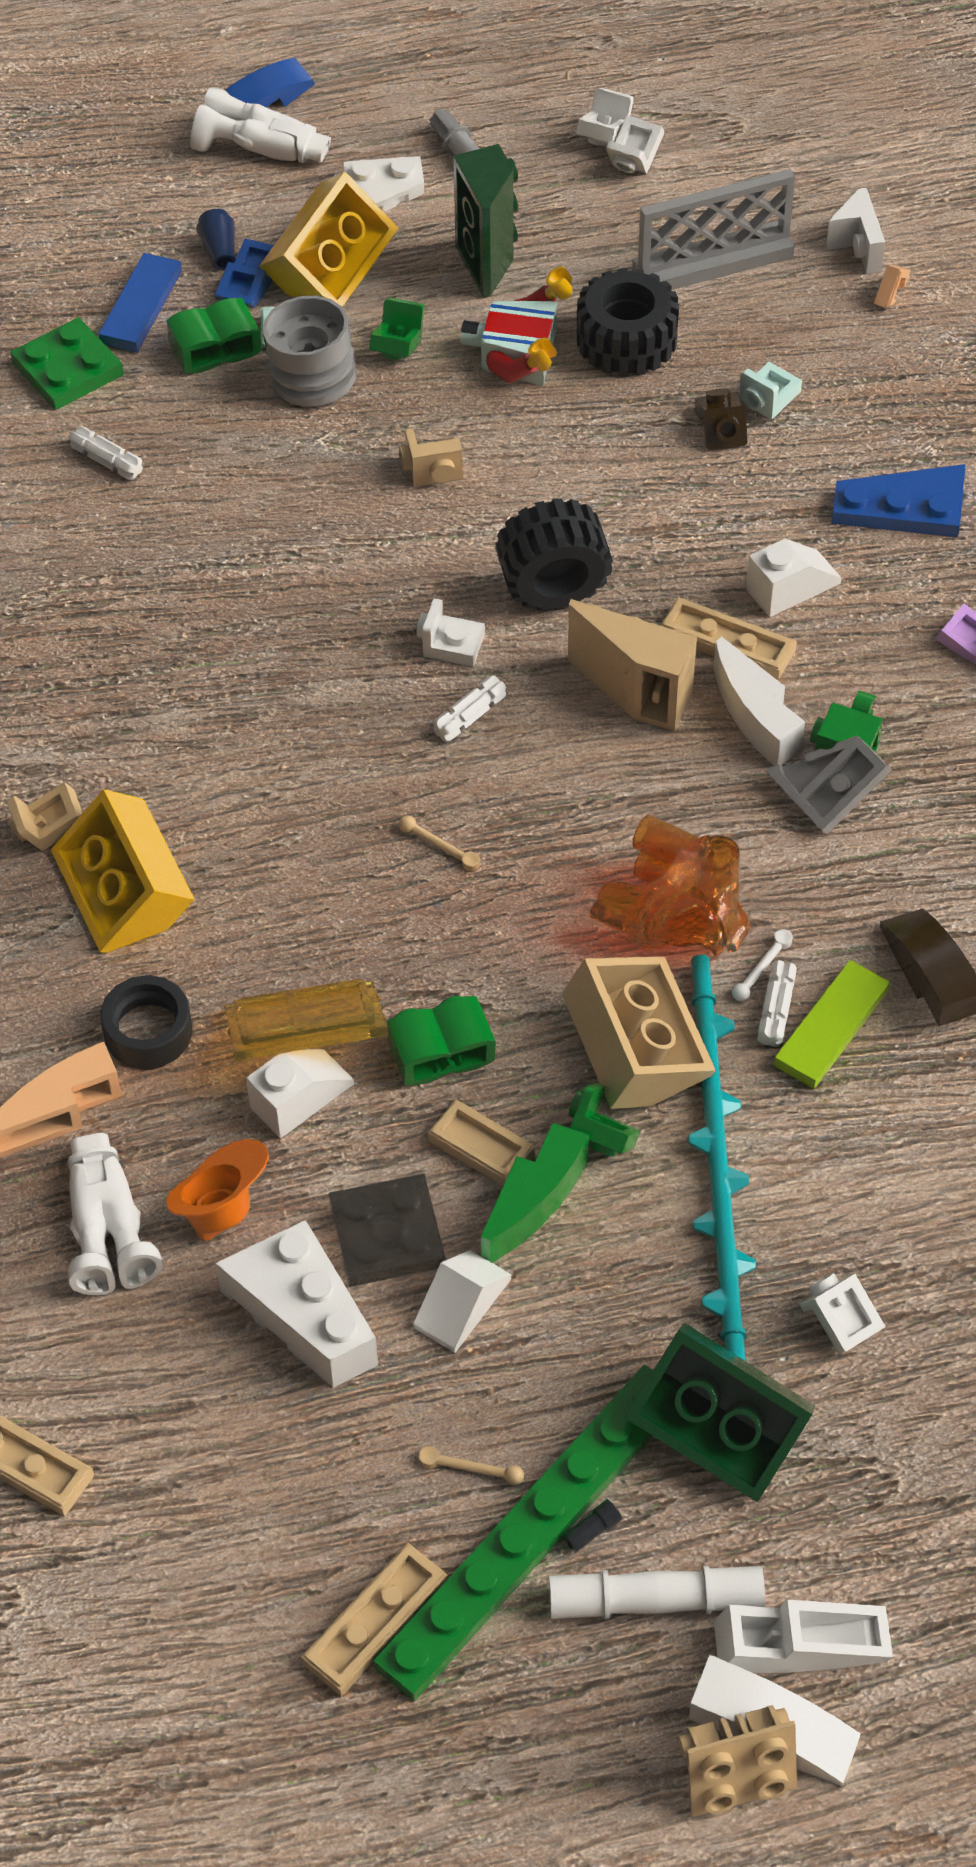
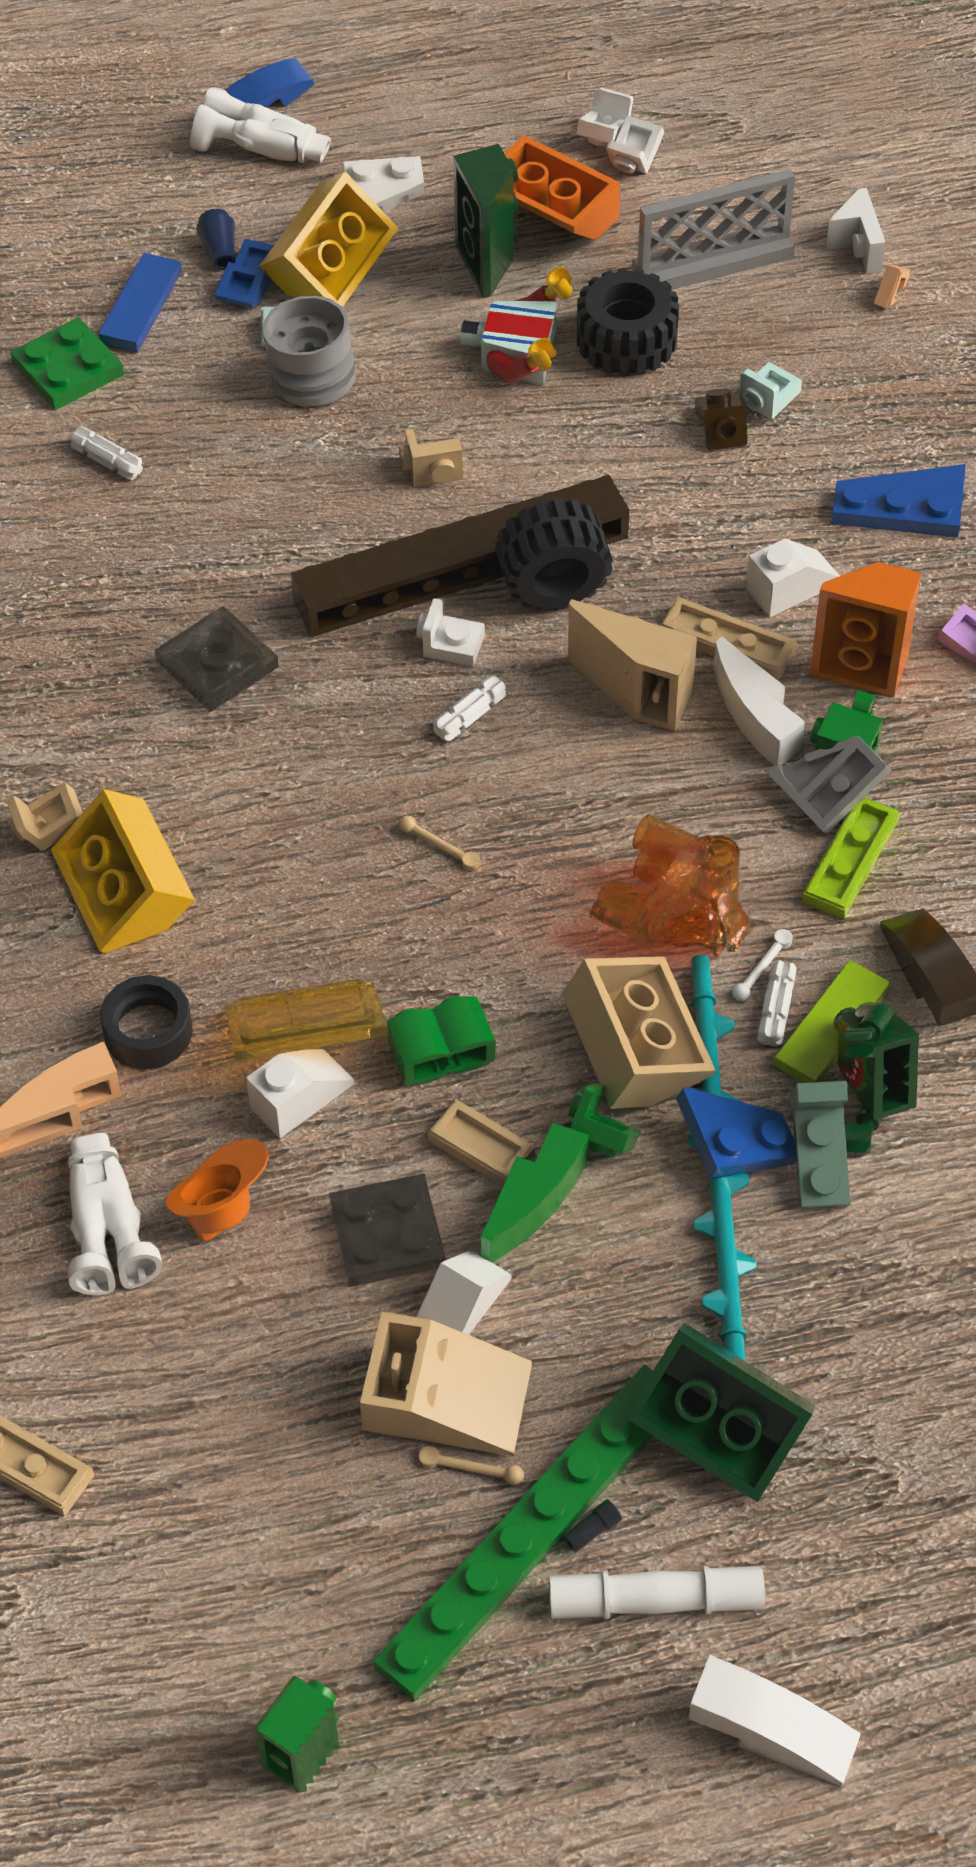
(213, 335): green brick -> none
(216, 658): none -> clear smoke plate
(298, 1732): none -> green brick
(302, 1301): white wedge -> none
(373, 1619): tan tile -> none
(399, 330): green bracket -> none
(430, 562): none -> dark brown brick
(443, 1386): none -> tan slope
(455, 136): light grey axle -> none
(564, 189): none -> orange slope
(735, 1134): none -> blue wing
(740, 1766): tan hinge -> none
(802, 1636): white slope -> none
(820, 1143): none -> sand green bracket
(843, 1310): white bracket -> none
(850, 857): none -> lime tile
(866, 627): none -> orange slope
(879, 1065): none -> dark green torso

